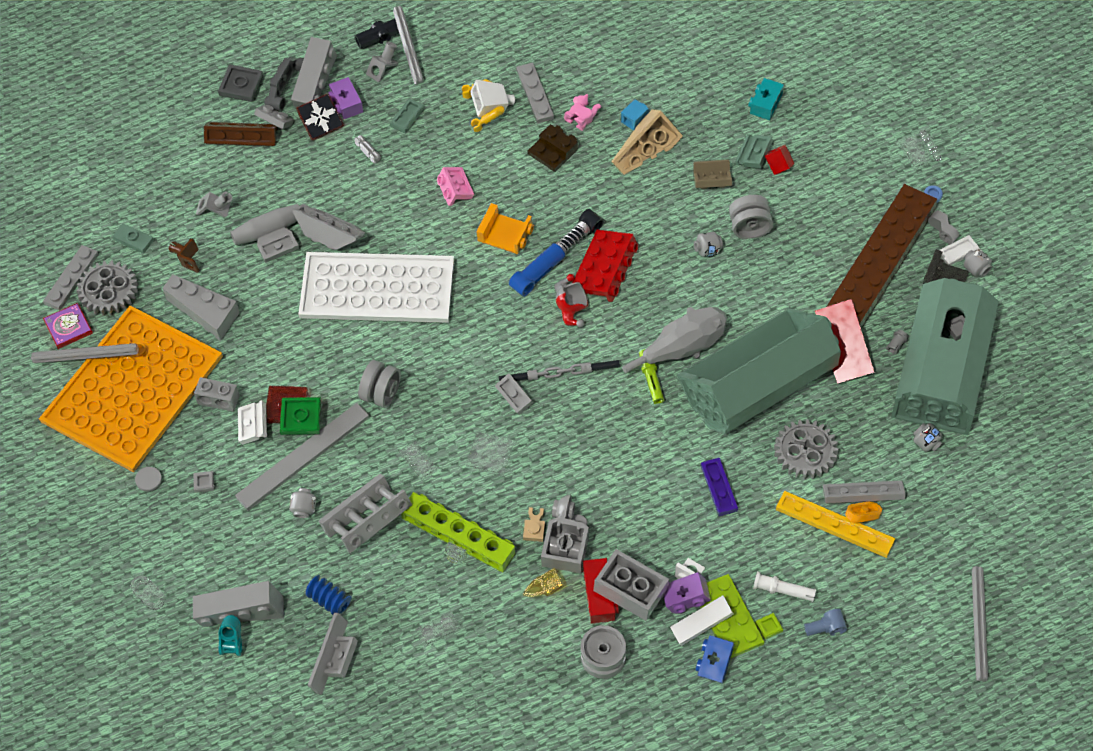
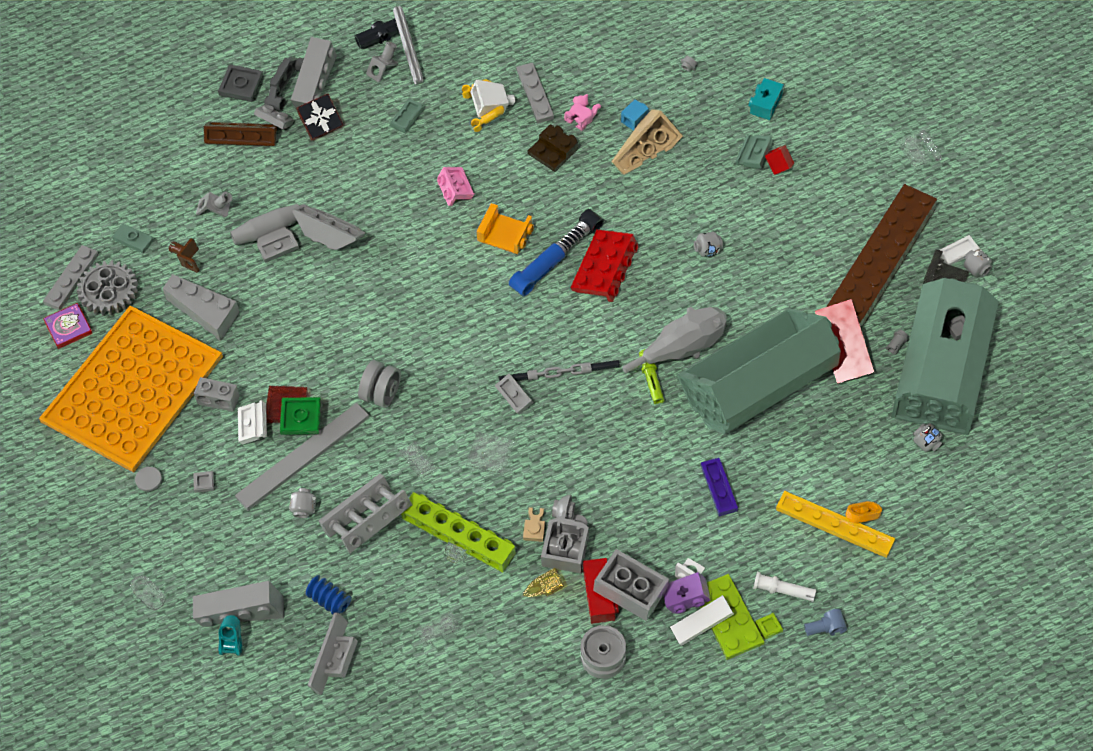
(85, 353): light grey axle -> none
(345, 98): medium lavender brick -> none
(368, 150): light grey axle -> none
(376, 287): white plate -> none
(570, 300): piece -> none
(688, 63): none -> light grey plate
(712, 174): dark tan bracket -> none
(723, 650): brick -> none
(750, 216): light grey wheel -> none
(811, 434): light grey gear -> none
(863, 491): light grey plate -> none
(934, 191): medium blue tile -> none
(946, 231): light grey piece -> none
(979, 624): light grey axle -> none

